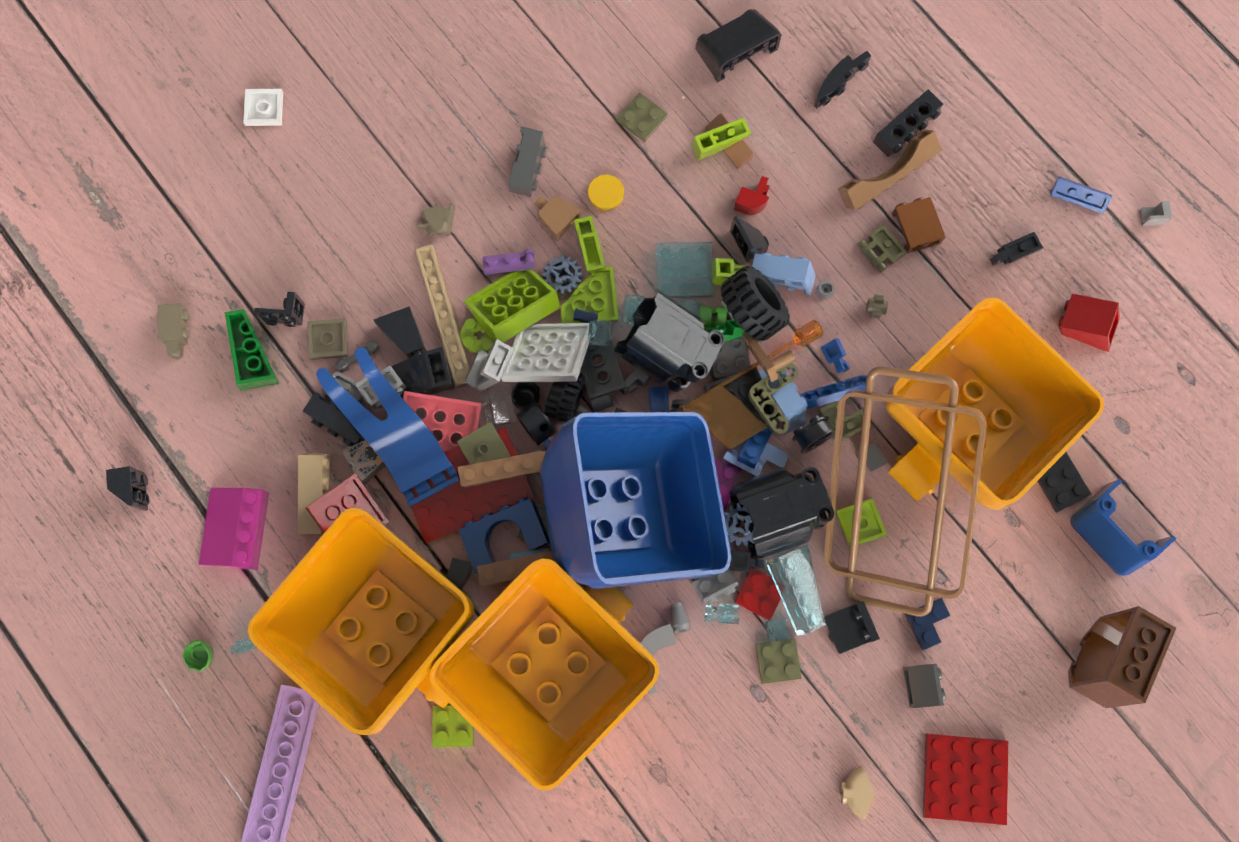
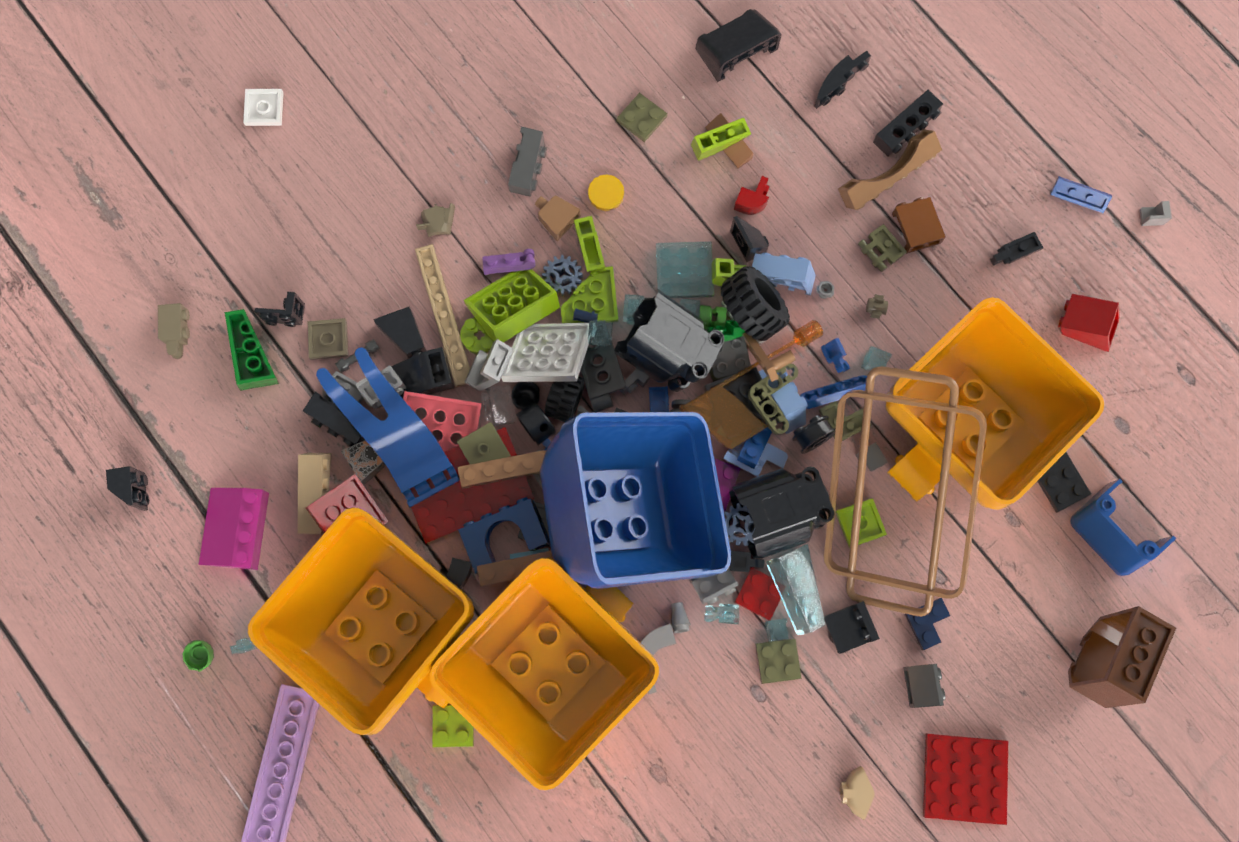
(875, 358): none -> clear light blue panel

